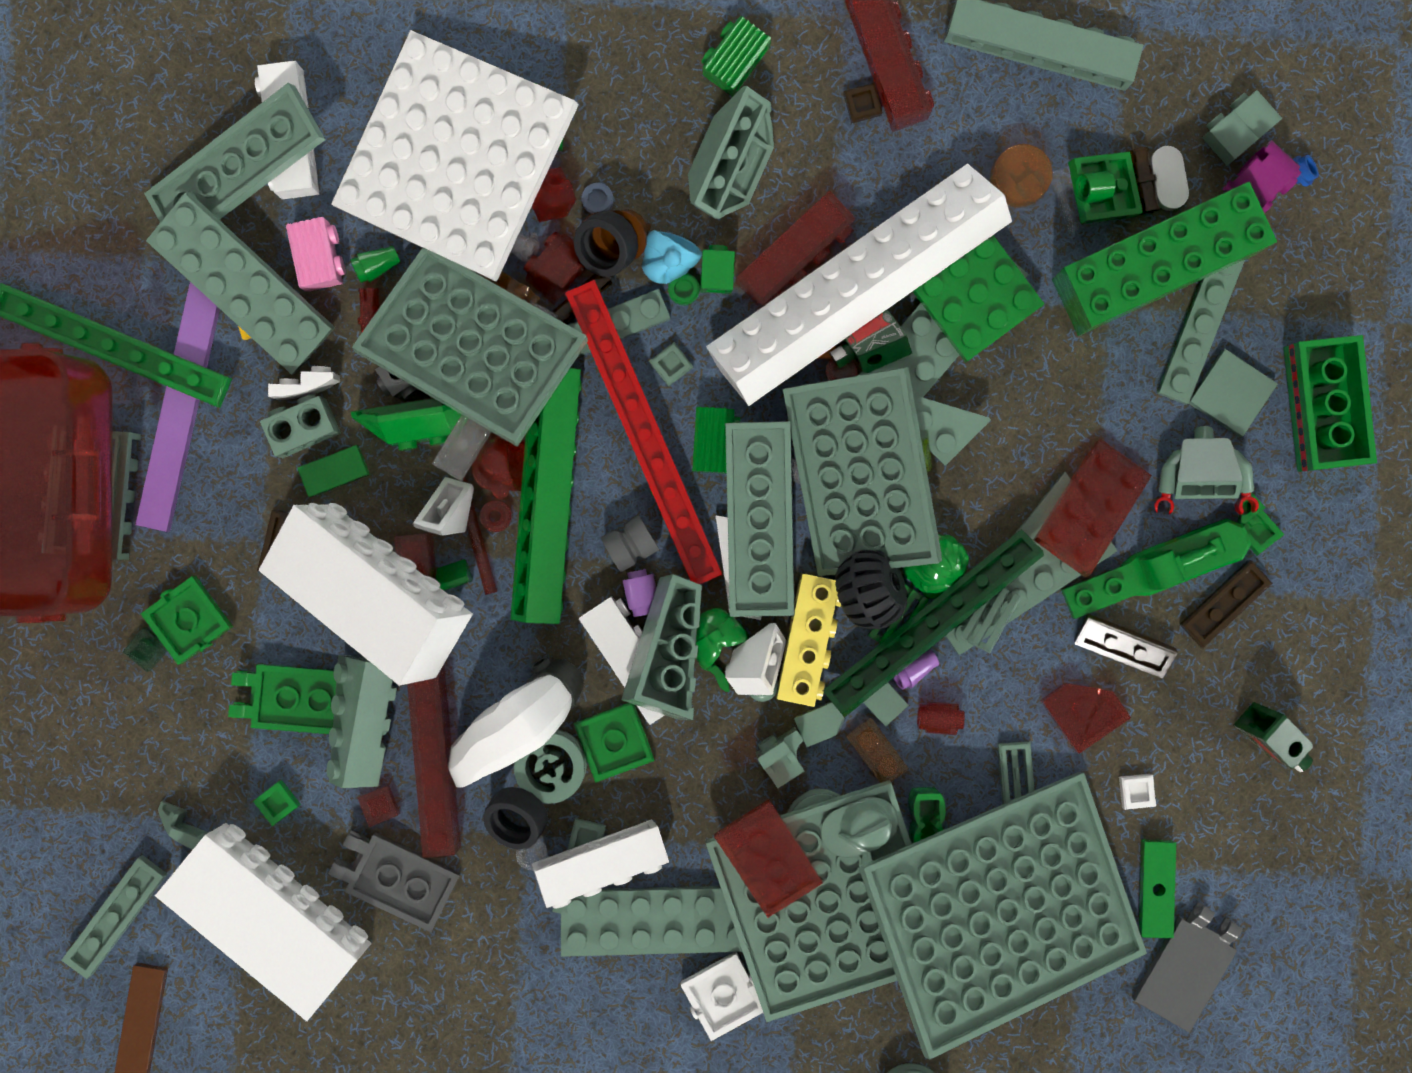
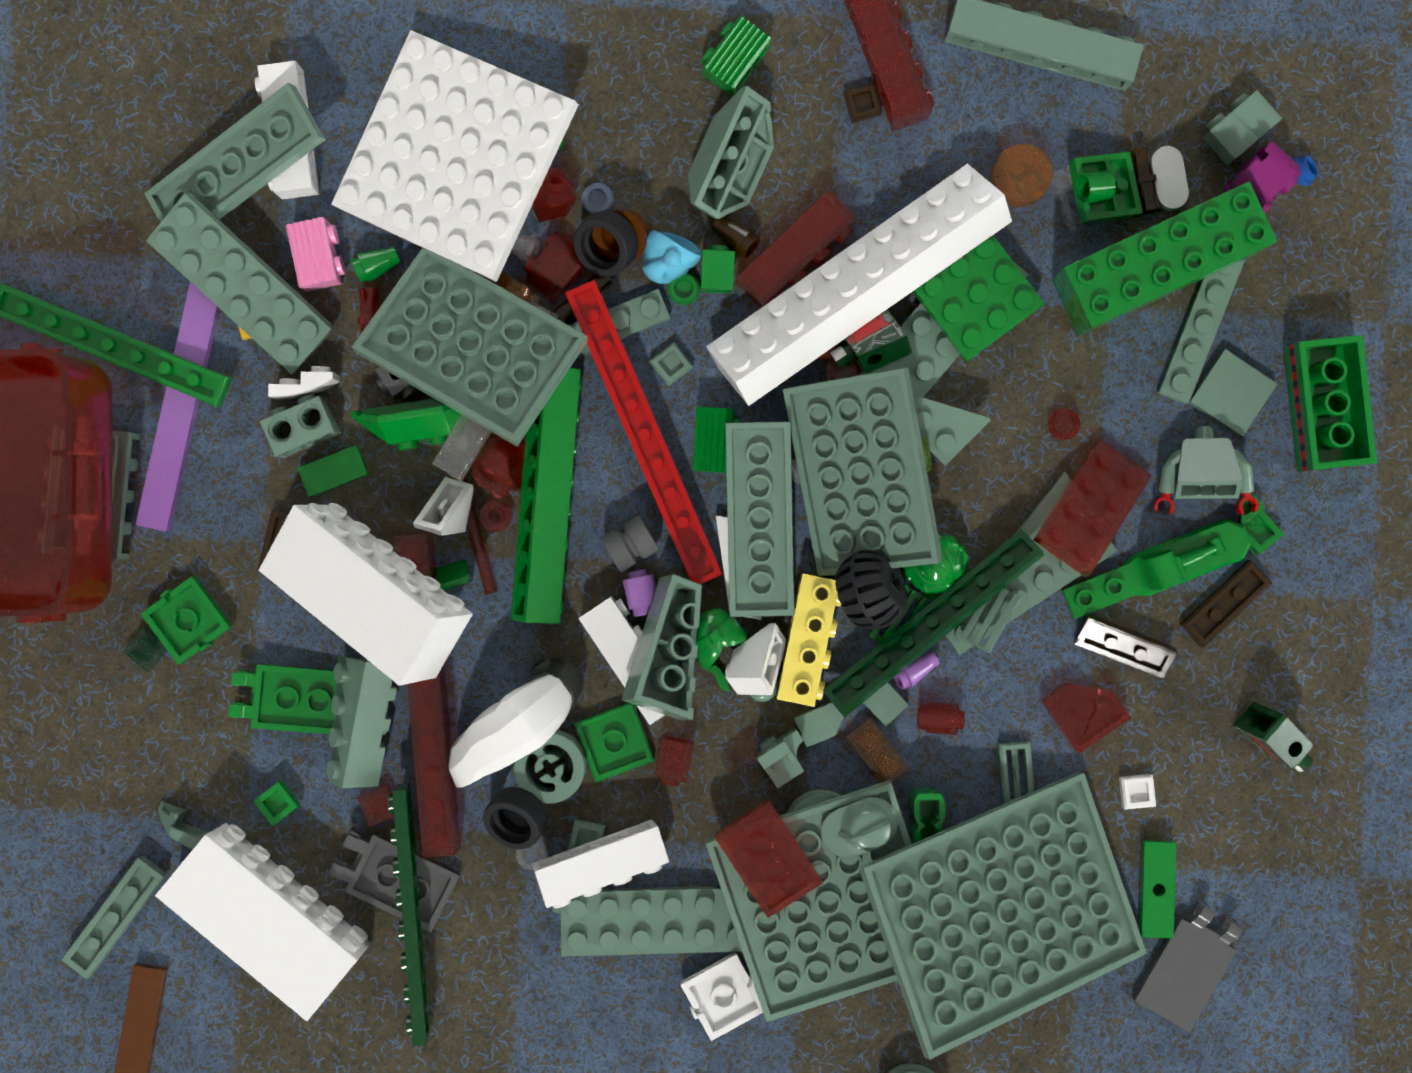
(410, 927): none -> dark green plate
(674, 760): none -> clear red brick
(736, 236): none -> dark brown cone
(1064, 424): none -> clear red plate

